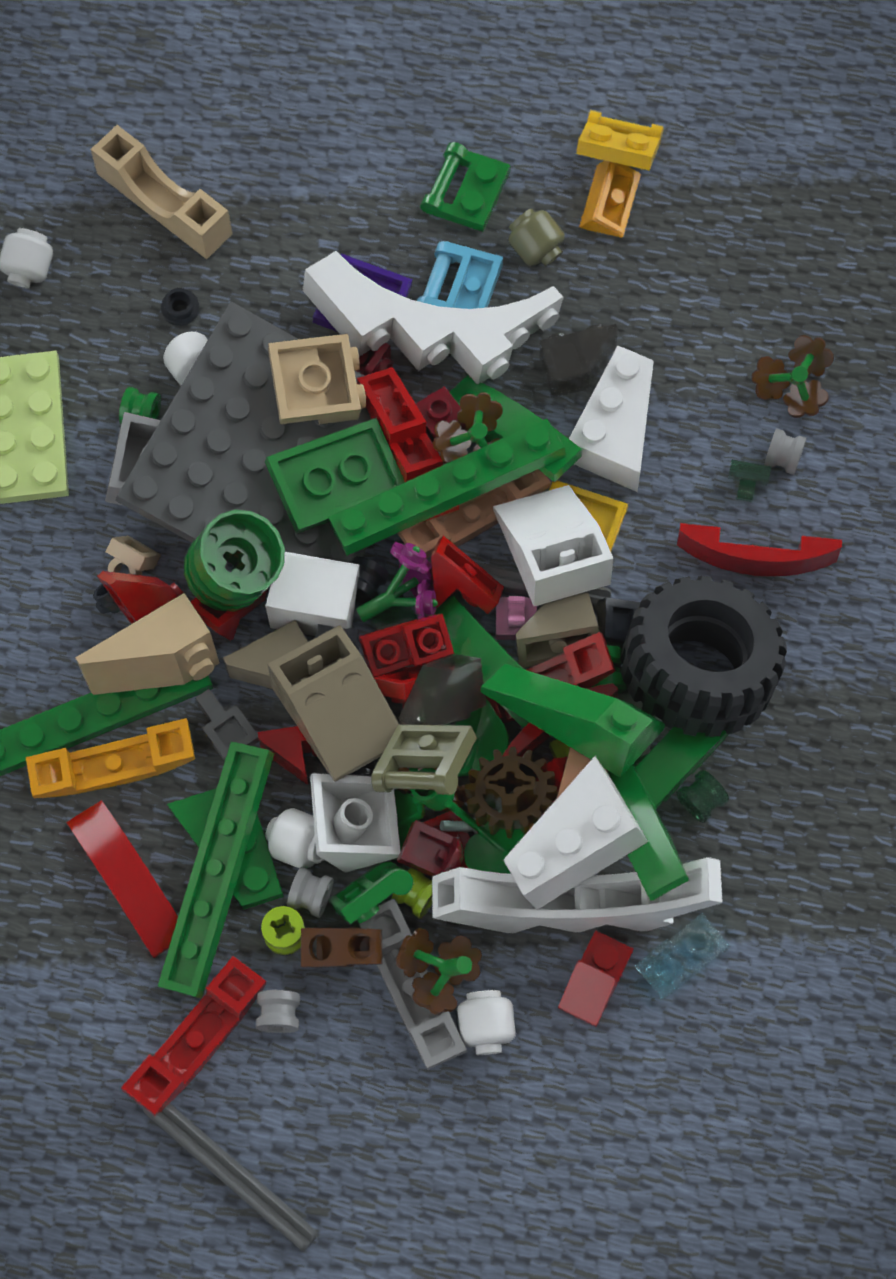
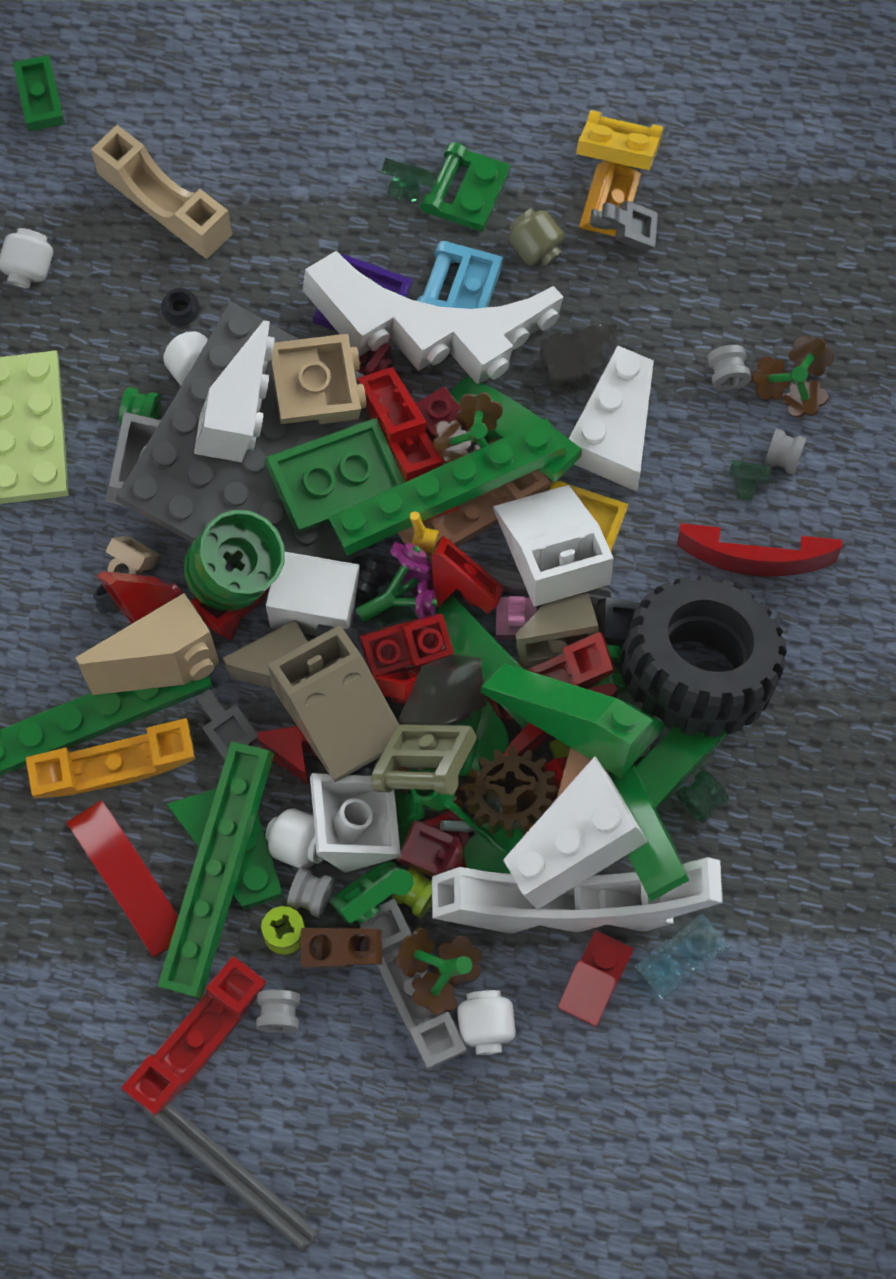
(38, 93): none -> green plate
(233, 403): none -> white slope
(406, 178): none -> clear green tile
(423, 536): none -> yellow hand
(632, 222): none -> dark grey plate
(729, 367): none -> light grey wheel

